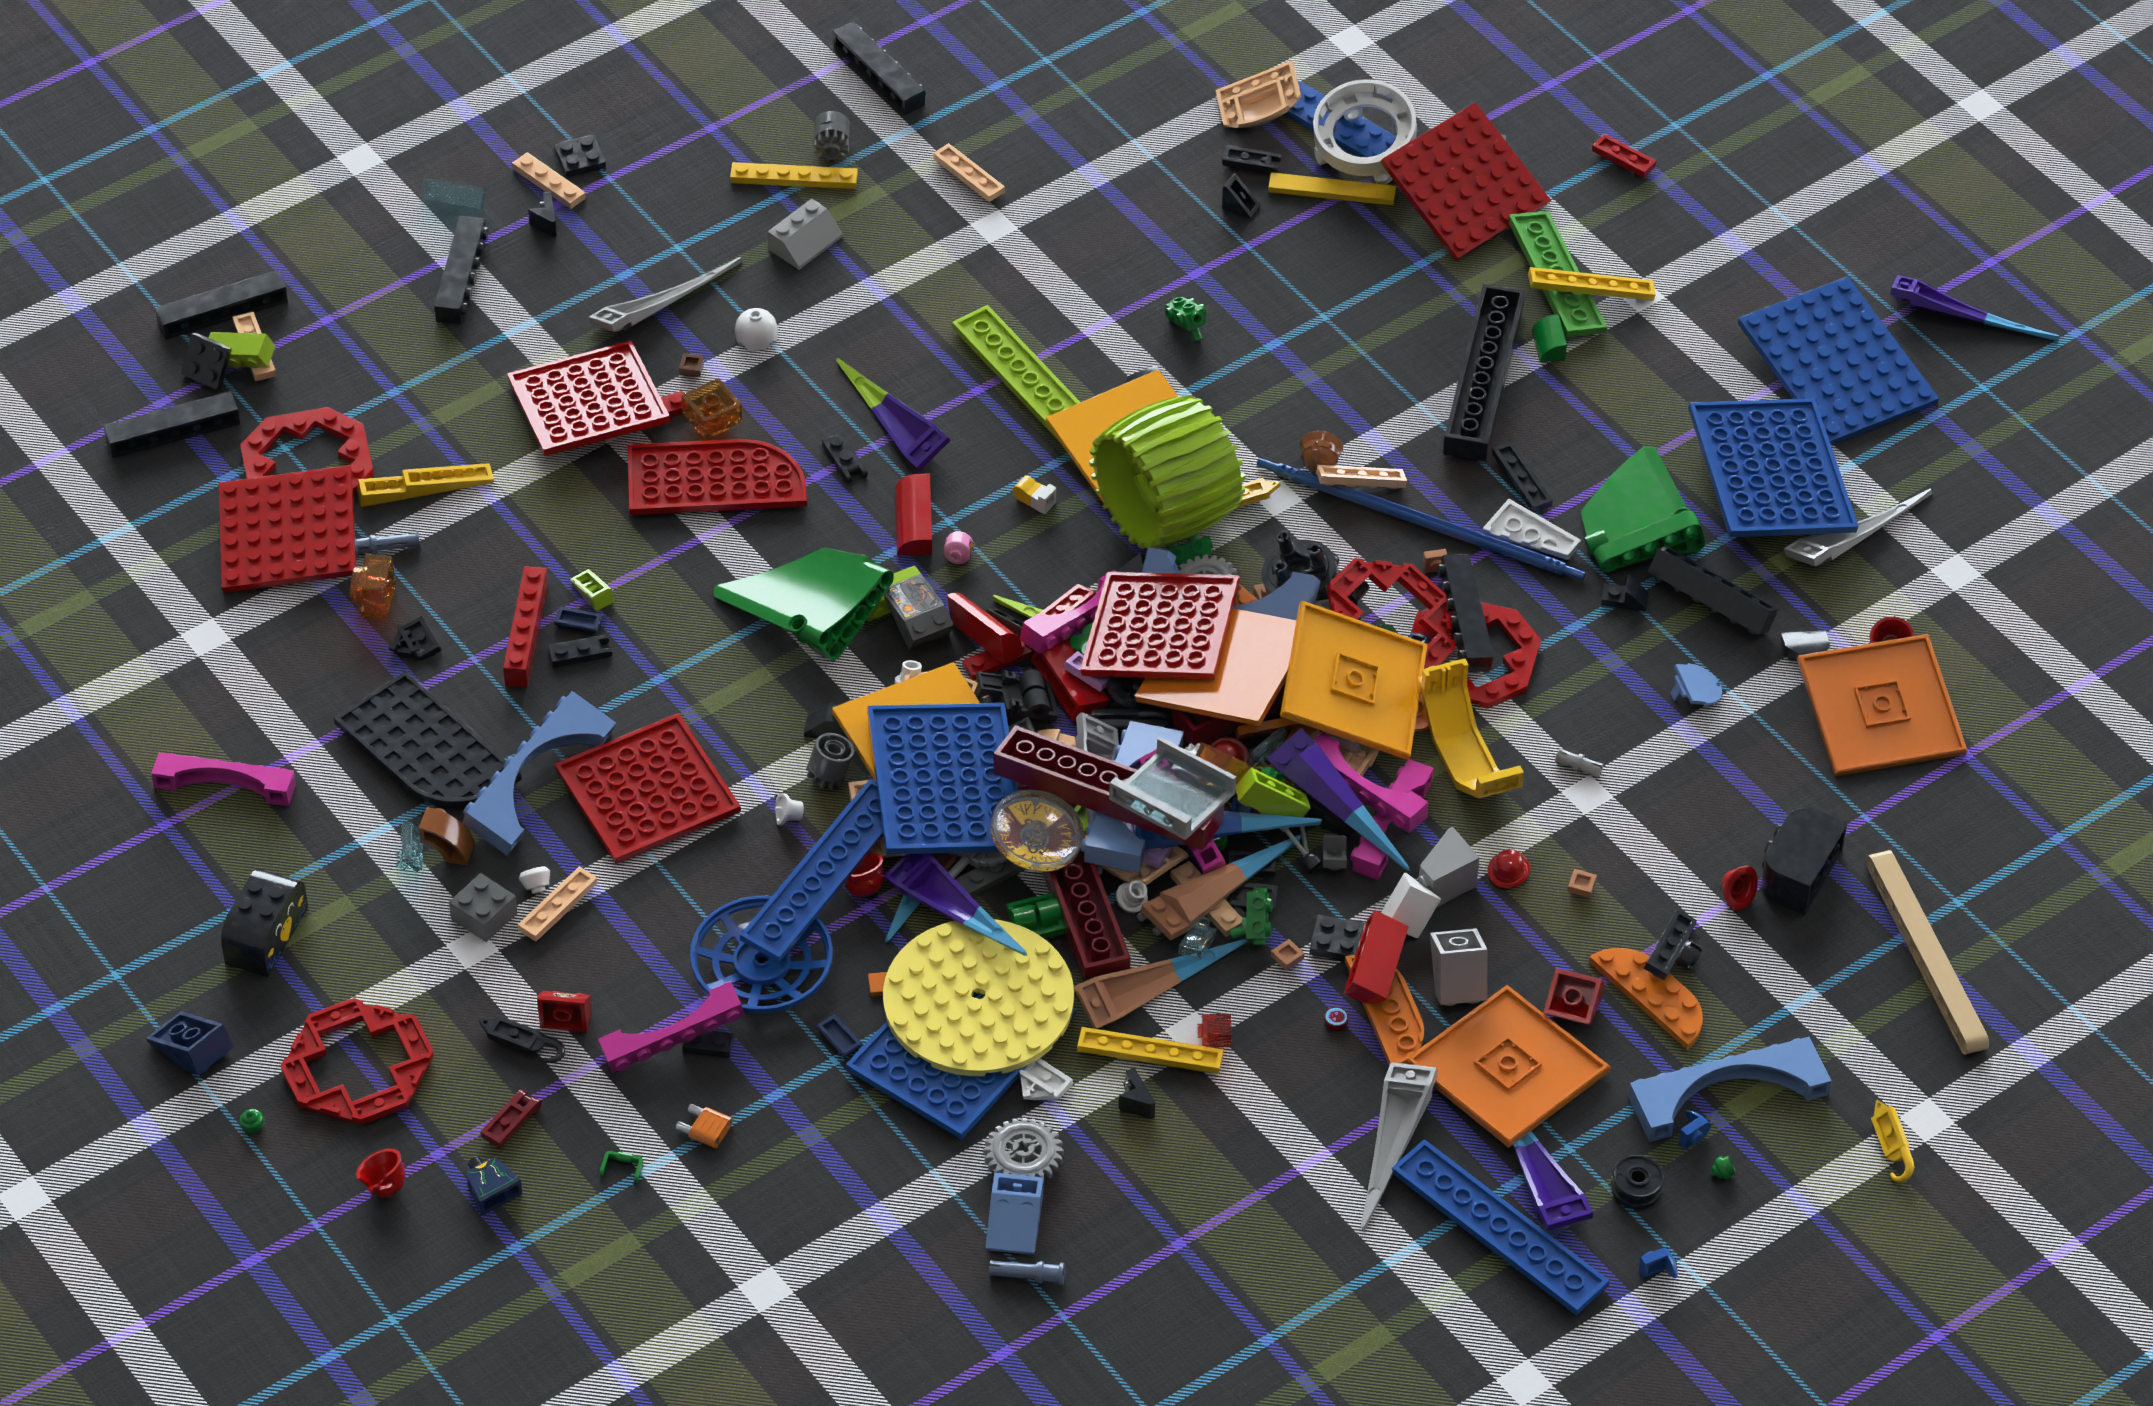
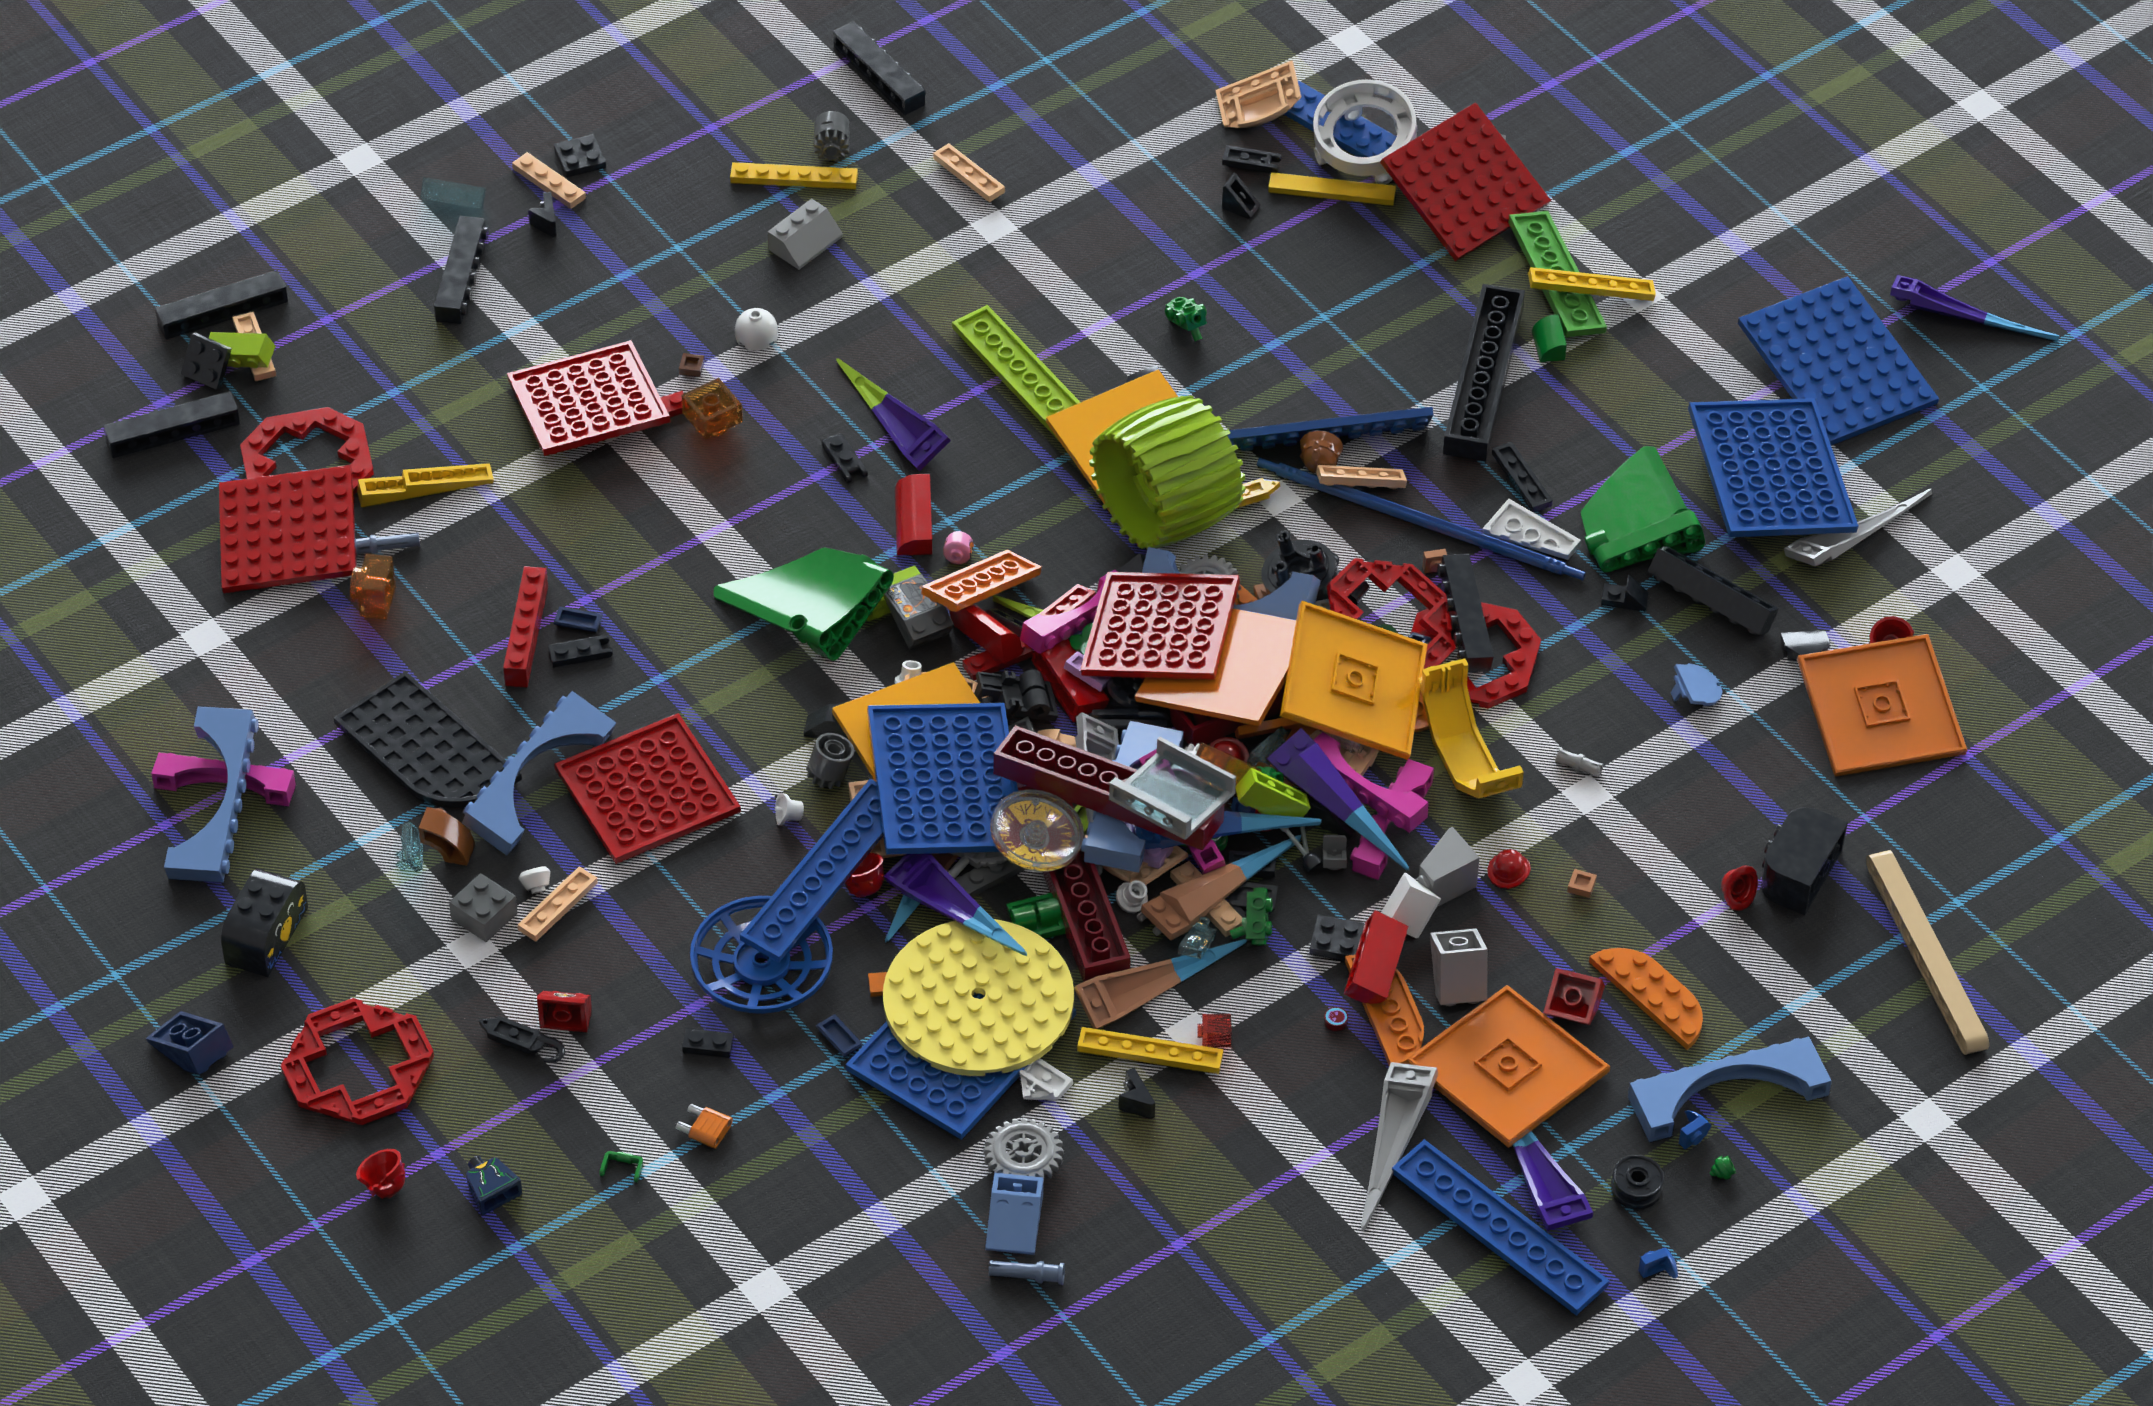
(207, 852): none -> medium blue arch
(251, 1121): green plate -> none
(415, 640): black slope -> none
(510, 1118): dark red plate -> none
(594, 591): lime slope -> none
(626, 1049): dark pink arch -> none
(632, 312): light grey plate -> none
(712, 477): red plate -> none
(981, 580): none -> orange plate
(1035, 494): leg -> none
(1194, 547): green brick -> none
(1287, 954): nougat plate -> none
(1348, 426): none -> blue plate
(1624, 155): red plate -> none
(1674, 947): black plate -> none
(1892, 1139): yellow plate -> none

